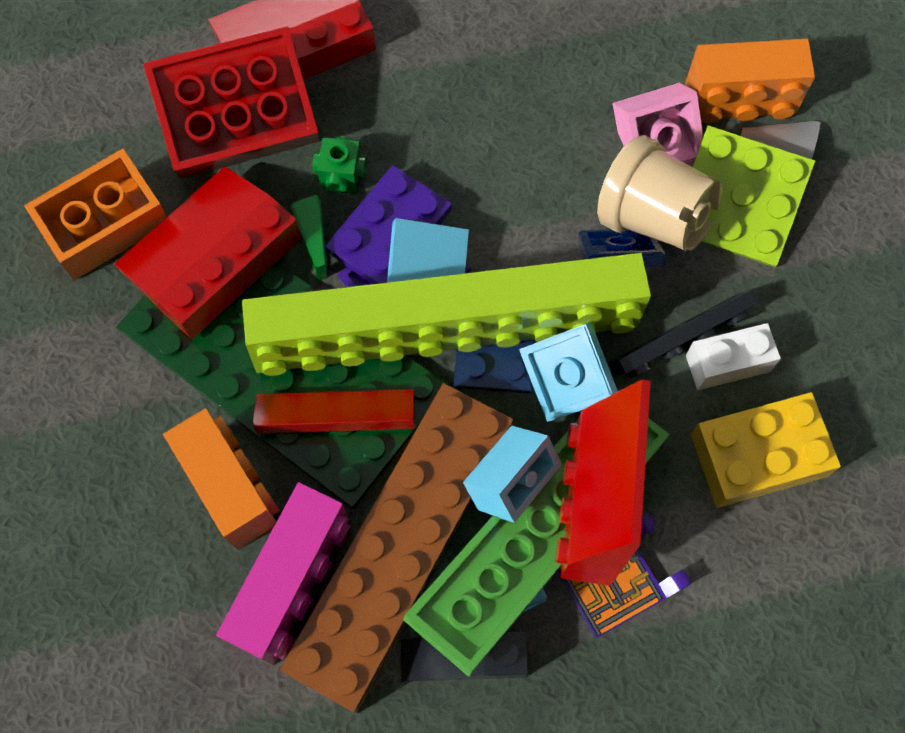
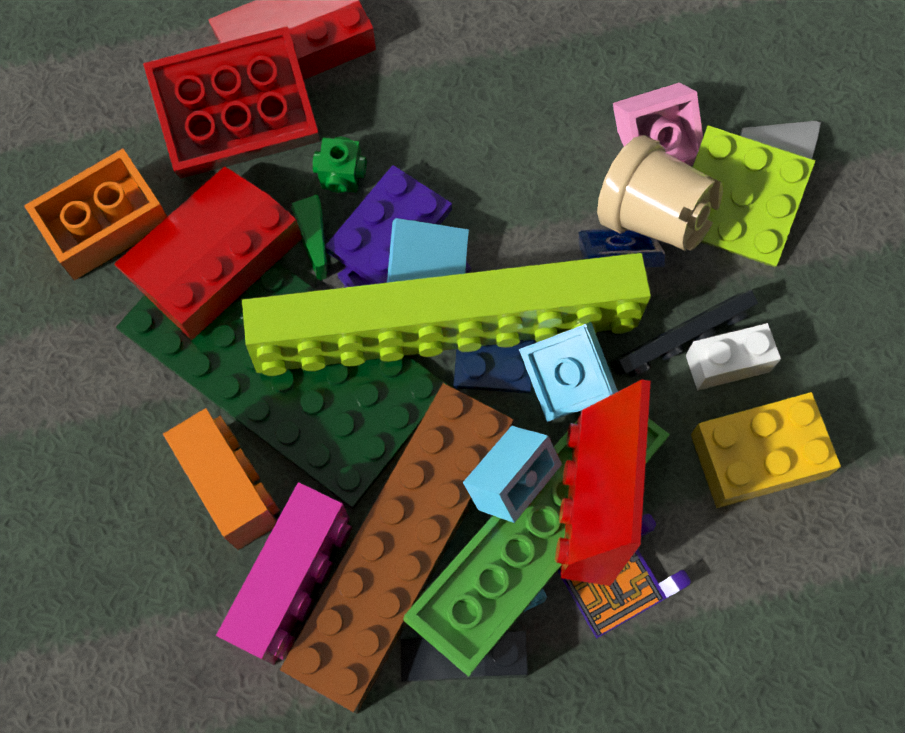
(334, 411): red slope -> none
(751, 79): orange brick -> none

